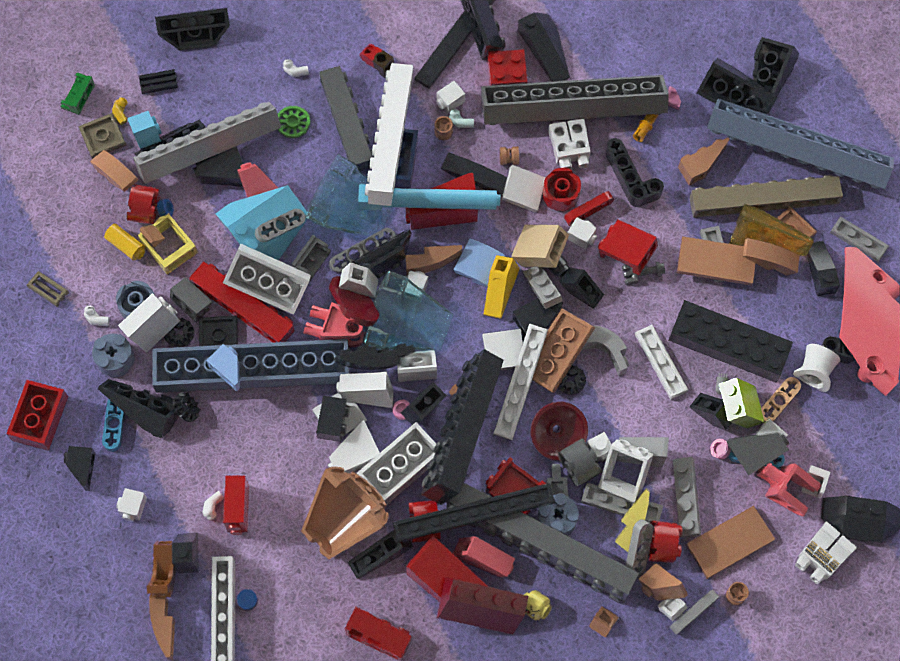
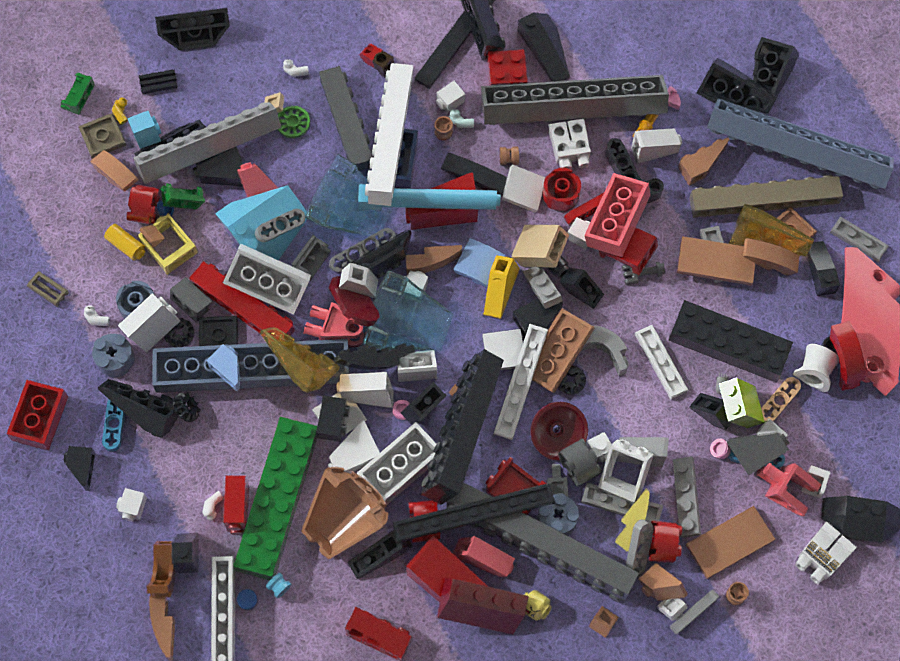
(182, 197): none -> green hinge
(276, 100): none -> tan plate
(276, 499): none -> green brick
(278, 585): none -> medium azure wheel
(302, 365): none -> clear yellow wedge
(617, 214): none -> coral brick
(655, 144): none -> white slope
(850, 355): none -> red arch

